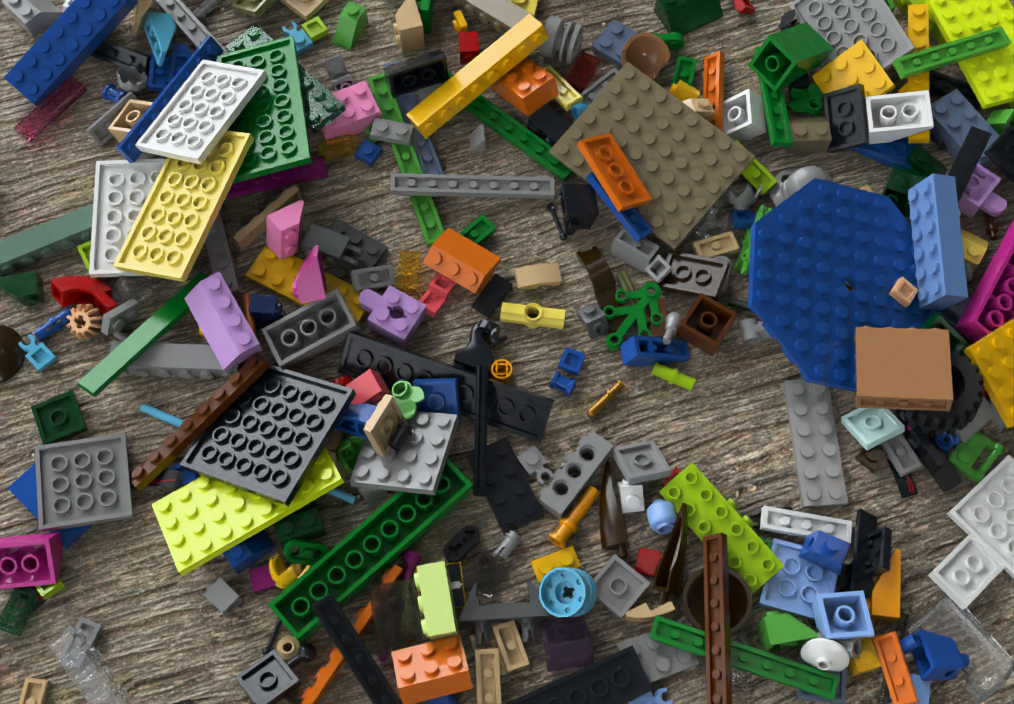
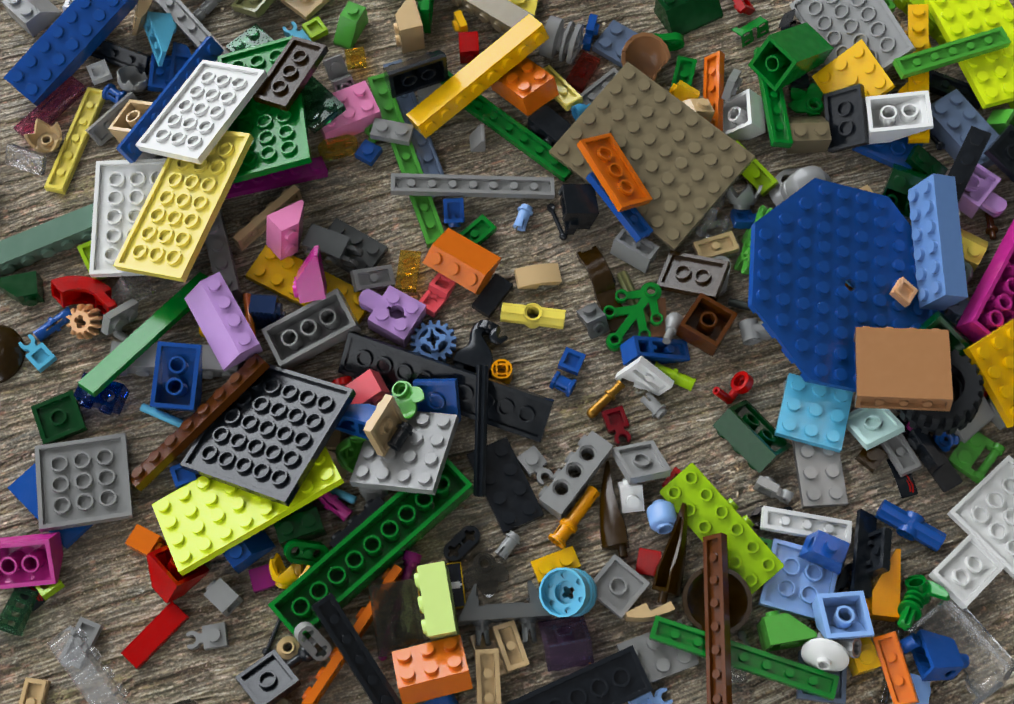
(25, 159): none -> clear plate
(42, 133): none -> tan piece
(75, 142): none -> light yellow tile
(99, 72): none -> white plate
(100, 401): none -> clear blue brick
(144, 540): none -> orange brick
(155, 635): none -> red tile
(166, 578): none -> red slope
(168, 478): black sticker -> none
(177, 377): none -> blue slope
(212, 637): none -> light grey plate
(290, 73): none -> dark brown plate
(309, 644): none -> light grey beam
(335, 505): none -> dark pink pin
(355, 58): none -> clear yellow plate
(369, 508): none -> black plate
(443, 341): none -> medium blue gear
(453, 211): none -> blue bracket
(523, 216): none -> light blue pin
(591, 30): none -> blue plate
(616, 422): none -> dark red plate
(646, 376): none -> white wing
(658, 269): light grey slope -> none
(658, 410): none -> light grey pin
(732, 85): none -> light grey plate
(740, 384): none -> red plate
(748, 28): none -> green piece
(751, 436): none -> dark green slope
(769, 487): none -> light grey plate
(813, 414): none -> medium azure plate
(910, 525): none -> blue piece
(917, 595): none -> green piece

